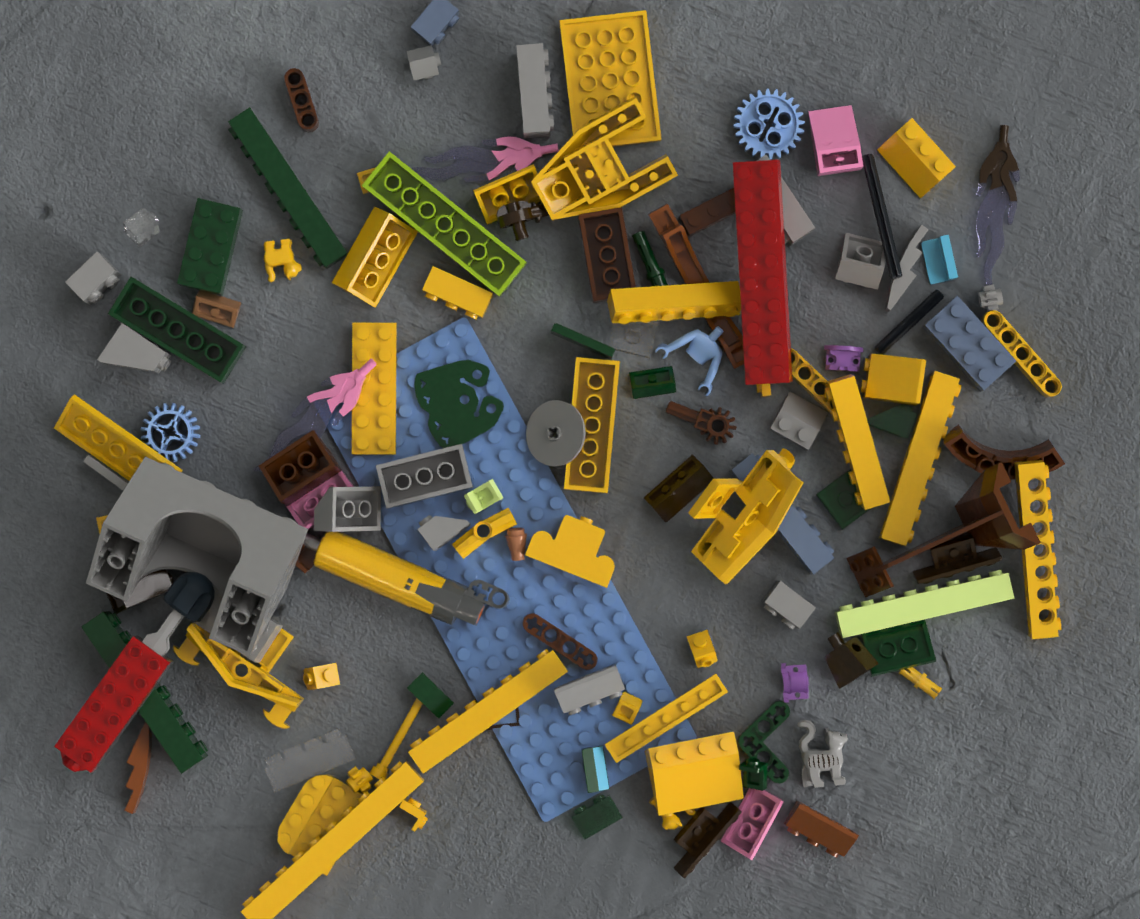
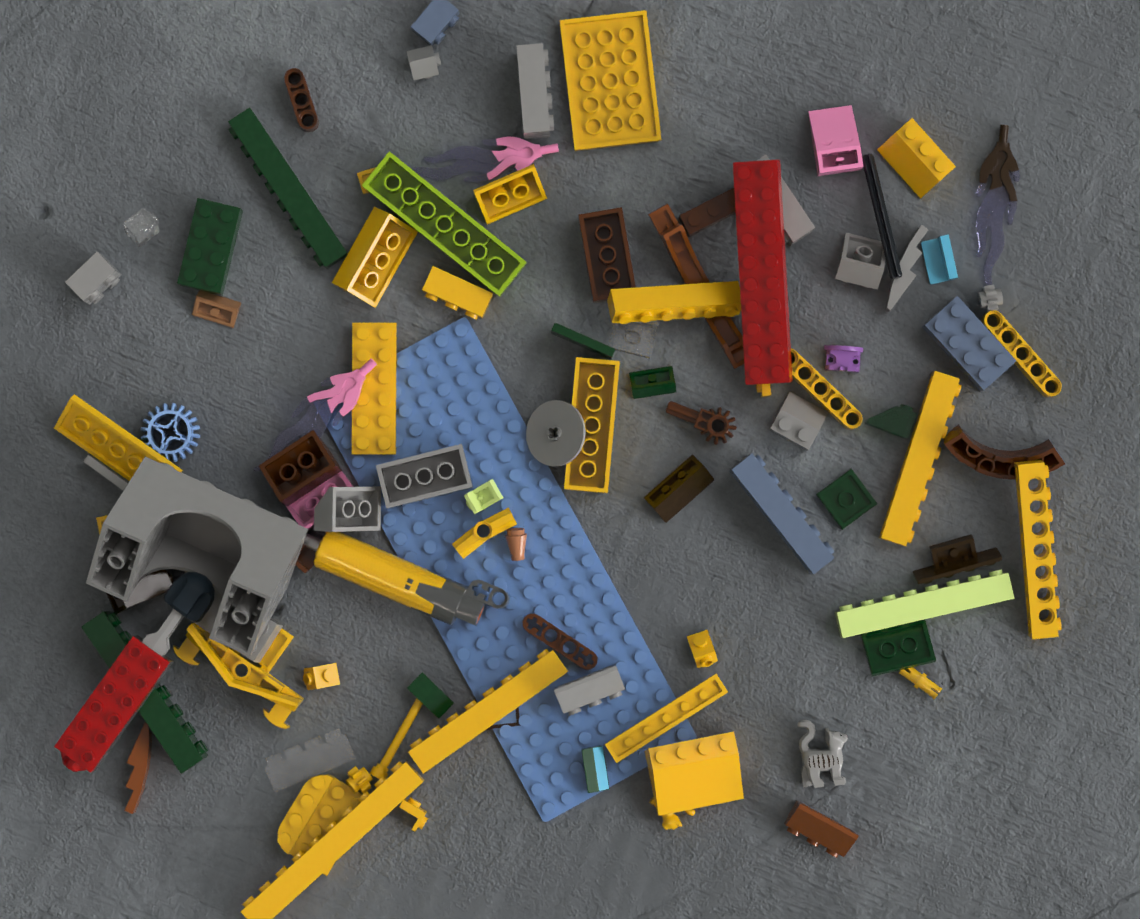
(134, 351): light grey slope -> none
(177, 330): dark green brick -> none
(279, 257): yellow animal -> none
(440, 530): light grey slope -> none
(445, 407): dark green piece -> none
(517, 213): dark brown pin -> none
(574, 550): yellow brick -> none
(588, 173): yellow wedge -> none
(596, 816): clear green bracket -> none
(627, 708): yellow slope -> none
(654, 272): dark green pin -> none
(701, 349): light blue piece -> none
(701, 834): dark brown bracket -> none
(751, 115): light blue gear -> none
(753, 823): bright pink slope -> none
(754, 774): dark green bracket -> none
(759, 737): dark green beam -> none
(767, 496): yellow piece -> none
(788, 605): light grey brick -> none
(795, 682): medium lavender piece -> none
(848, 659): dark brown torso -> none
(857, 442): yellow brick -> none
(893, 379): yellow slope -> none
(909, 322): black axle -> none
(983, 516): reddish brown piece -> none

